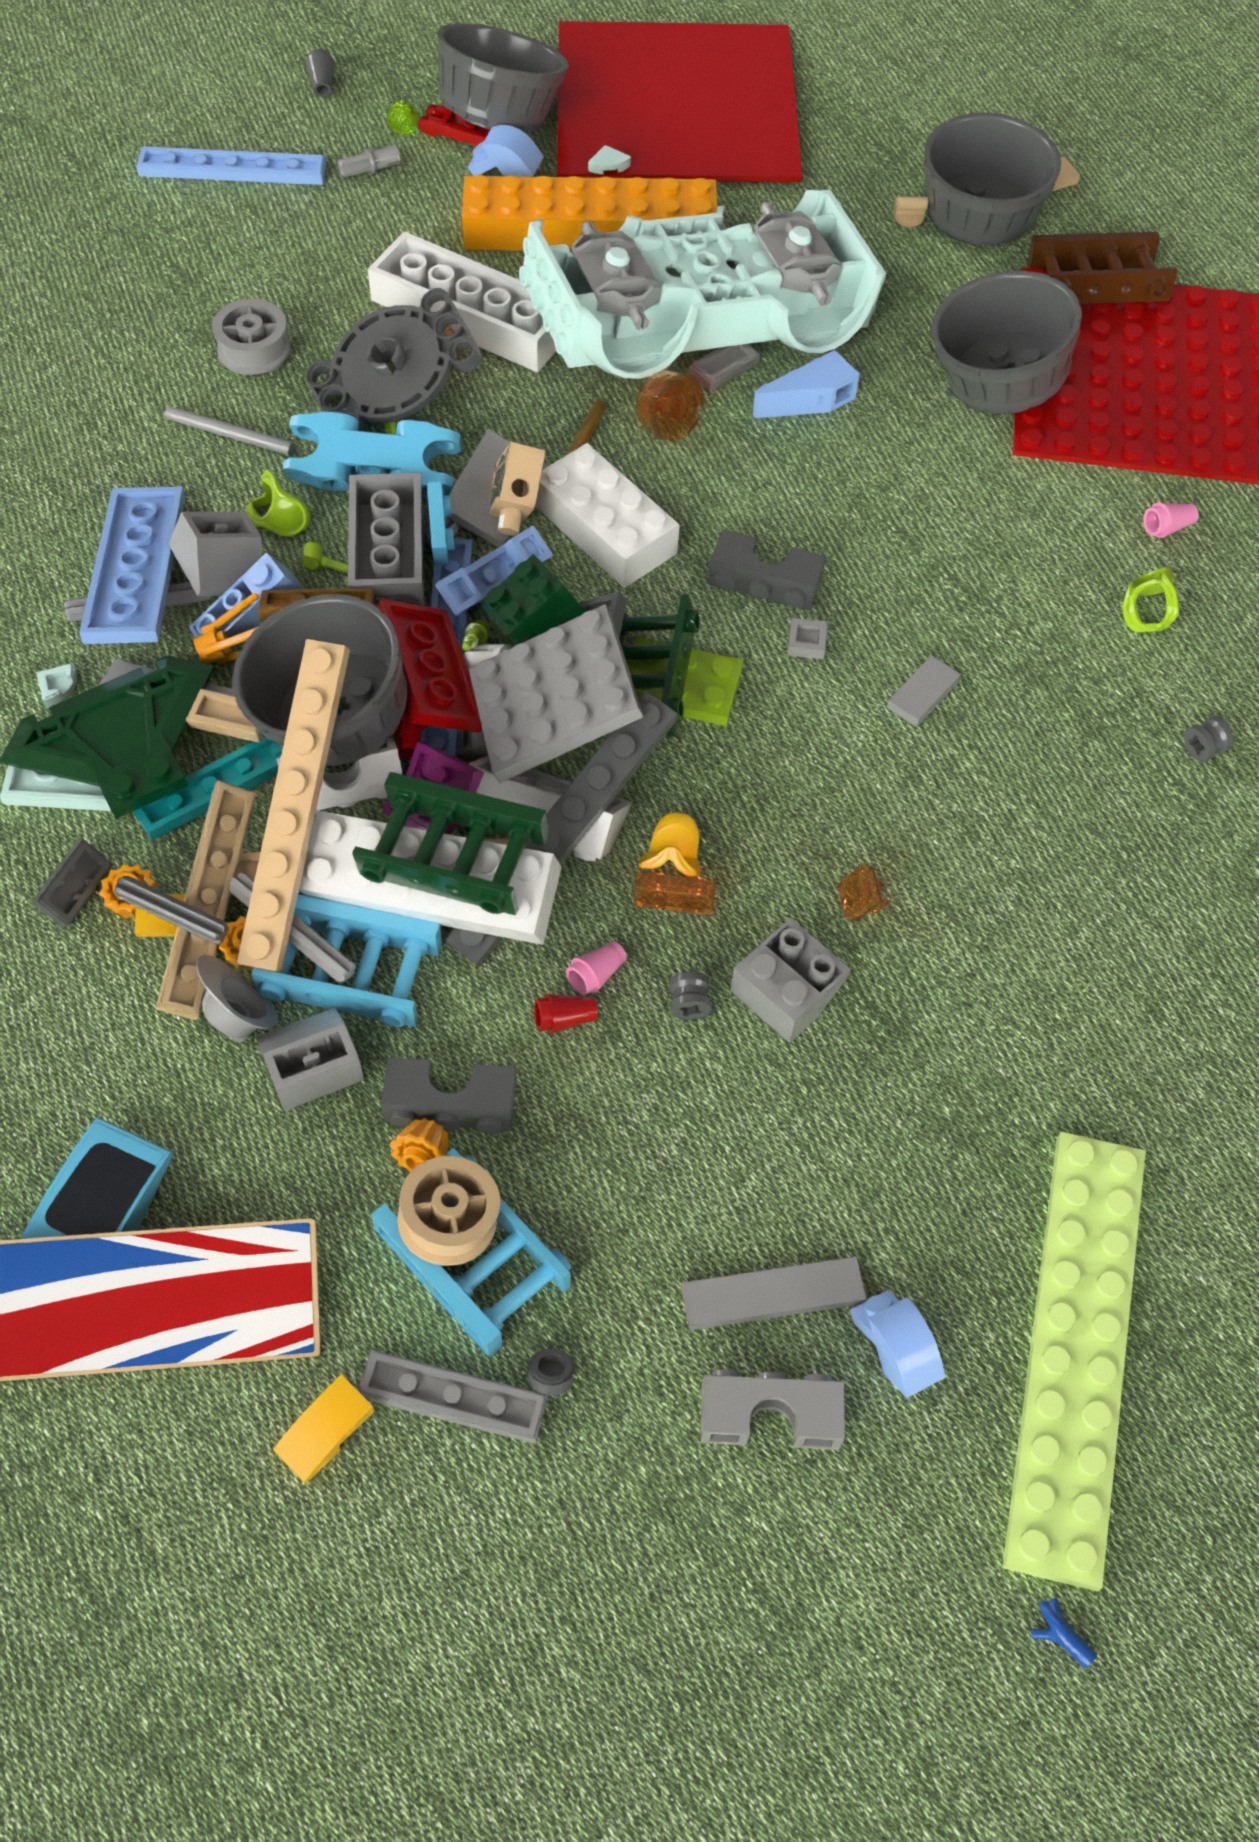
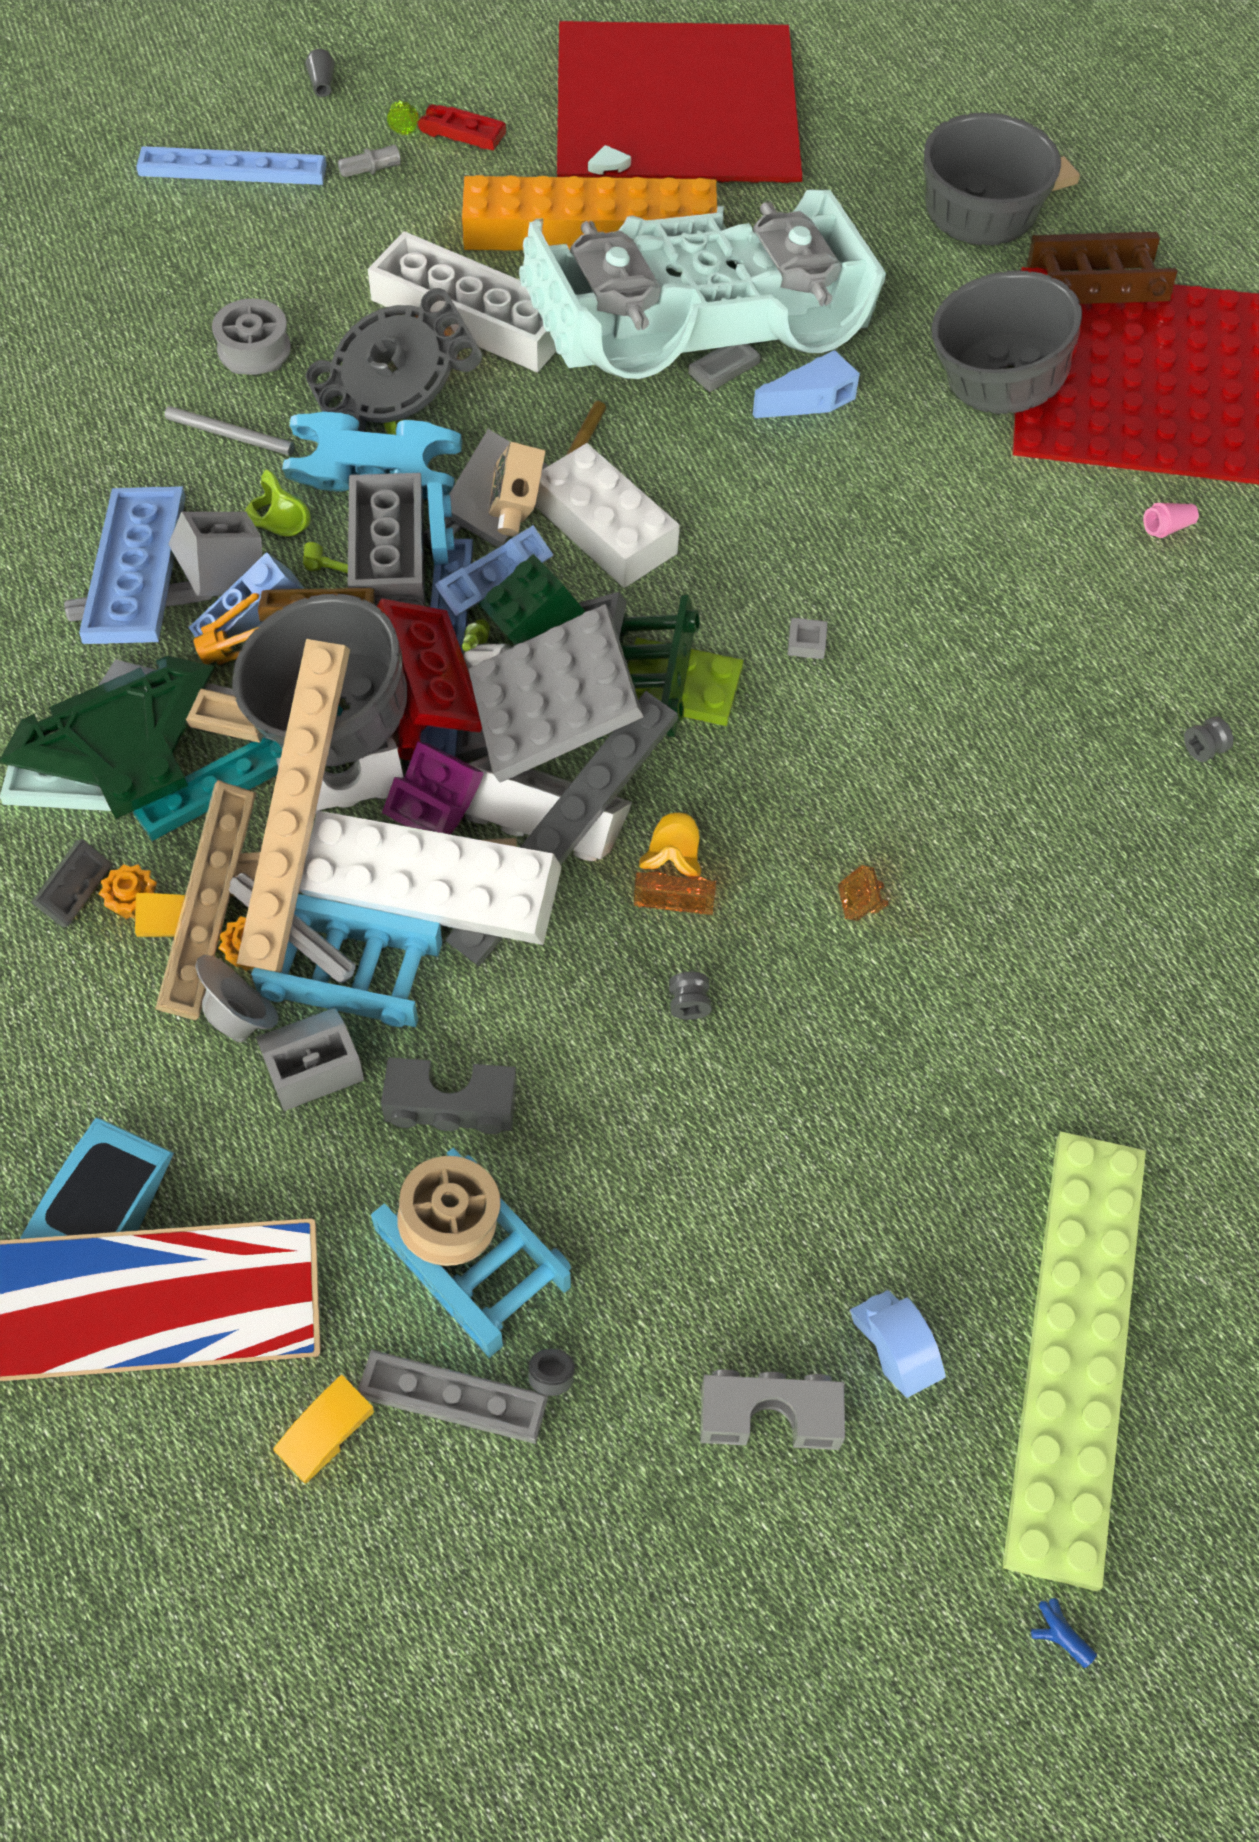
(57, 683): light aqua tile -> none
(171, 909): dark grey axle -> none
(419, 1143): light orange piece -> none
(449, 806): dark green fence -> none
(497, 76): dark grey piece -> none
(508, 151): light blue brick -> none
(563, 1012): red cone -> none
(594, 968): bright pink cone -> none
(669, 404): clear orange cylinder -> none
(773, 1293): light grey tile -> none
(787, 582): dark grey arch -> none
(788, 979): light grey slope -> none
(910, 210): tan plate -> none
(923, 691): light grey tile -> none
(1149, 584): lime piece -> none

